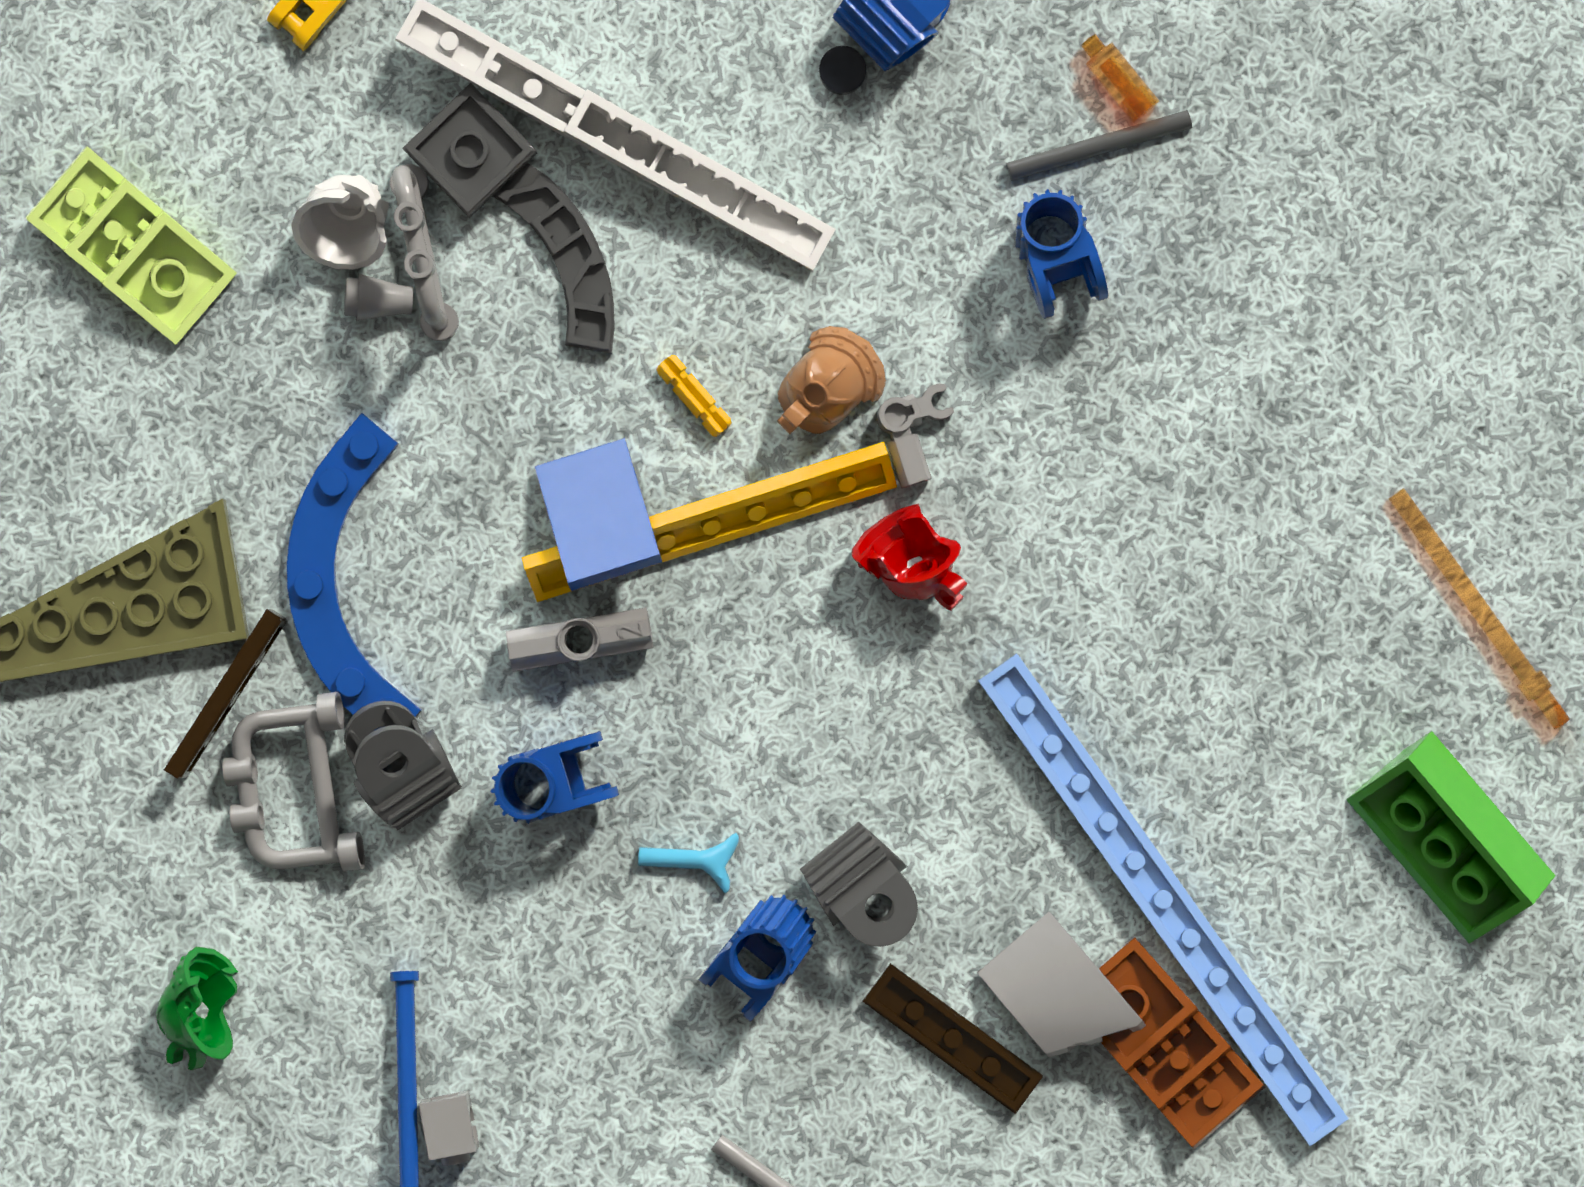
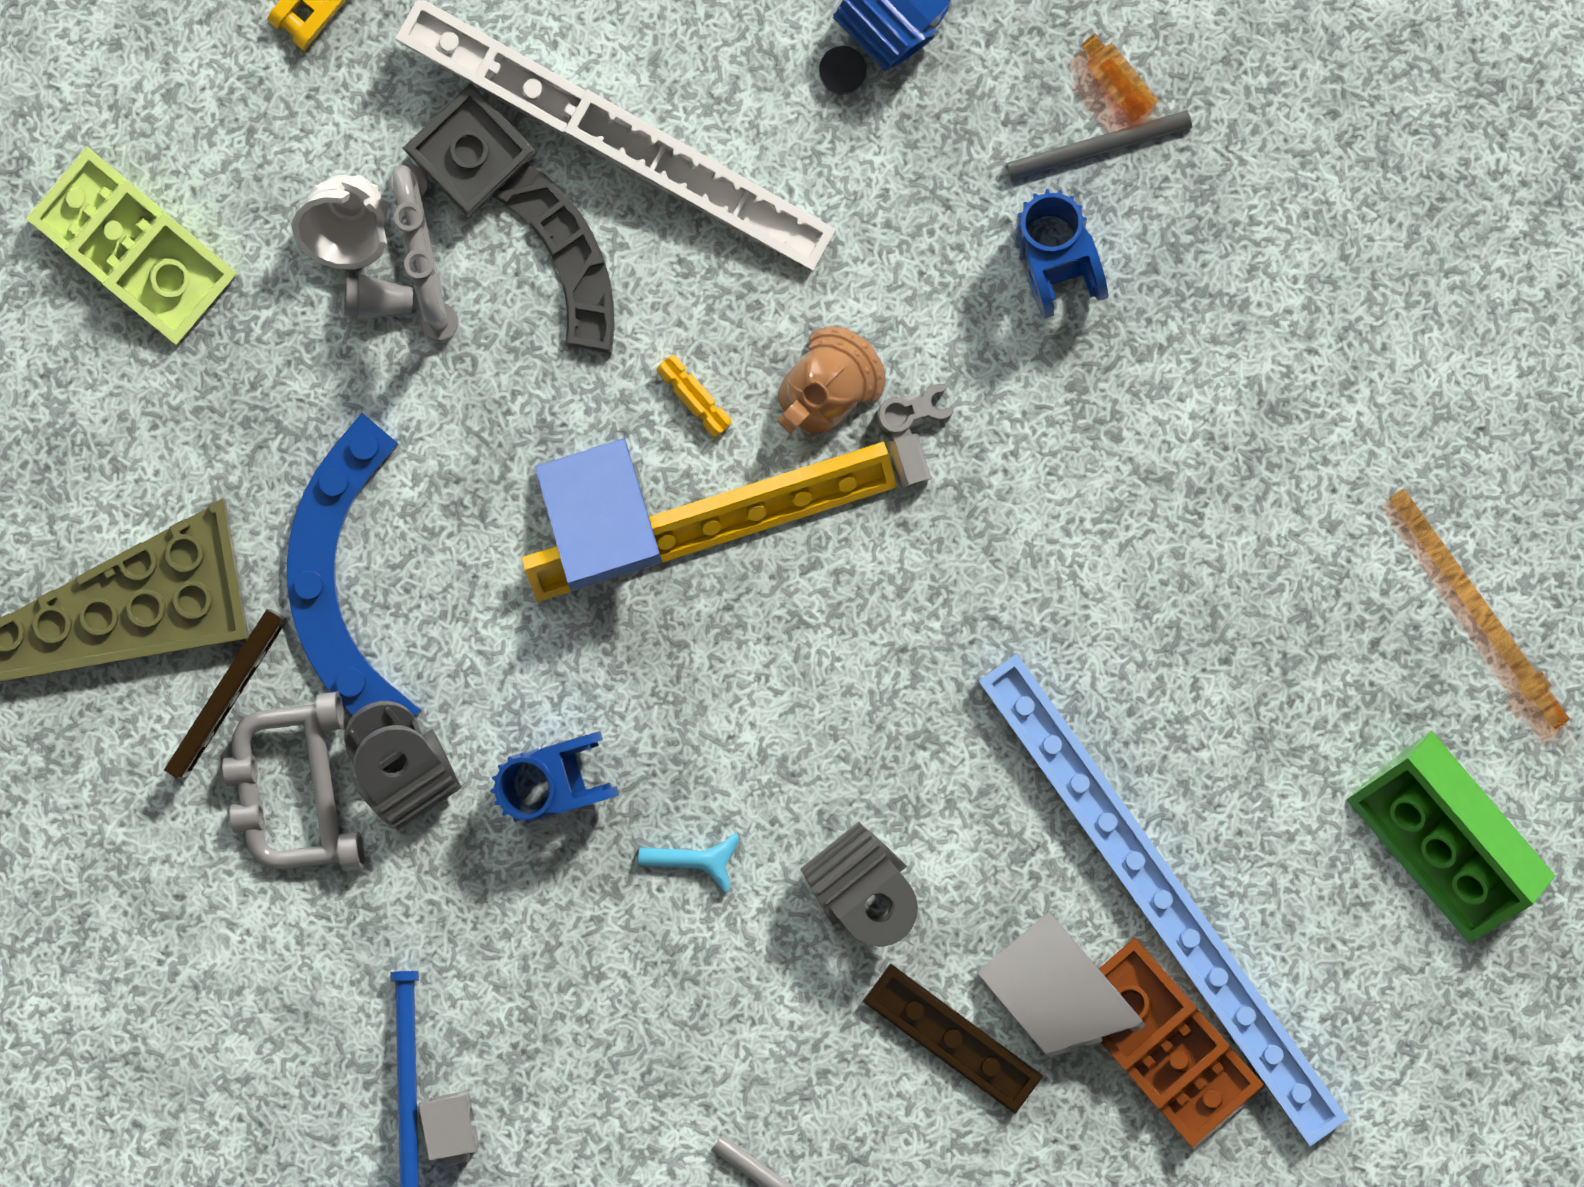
(198, 978): green helmet -> none
(548, 644): light grey piece -> none
(785, 923): blue piece -> none
(904, 536): red helmet -> none

